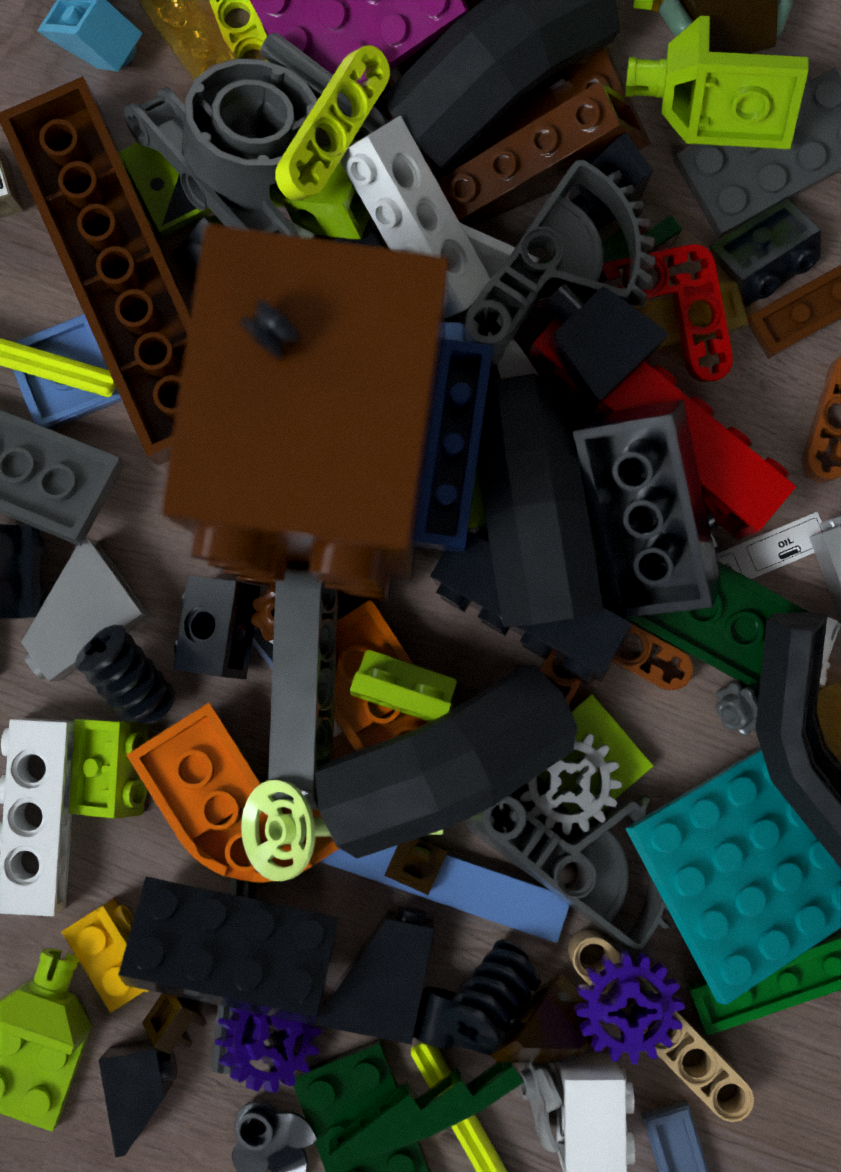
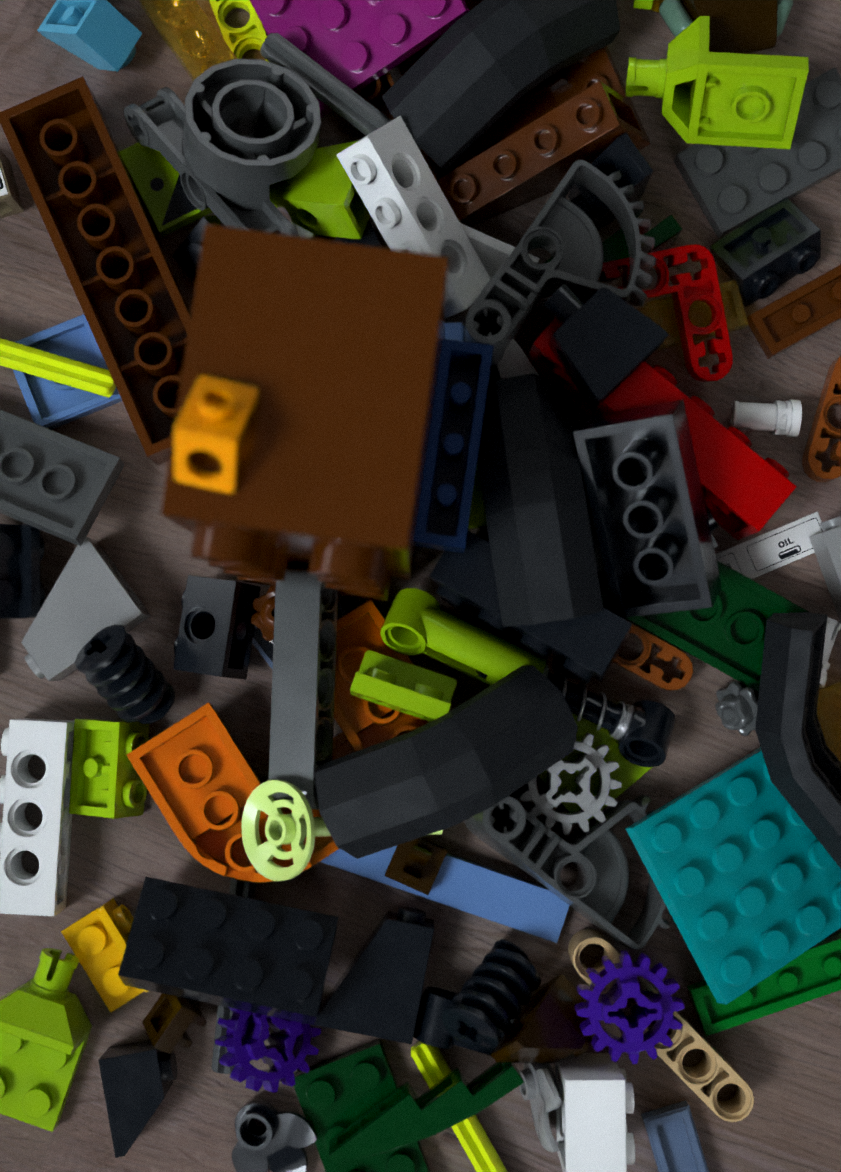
(212, 423): none -> light orange bracket
(270, 330): black bush -> none
(337, 125): neon yellow beam -> none
(420, 626): none -> piece
(778, 417): none -> white pin

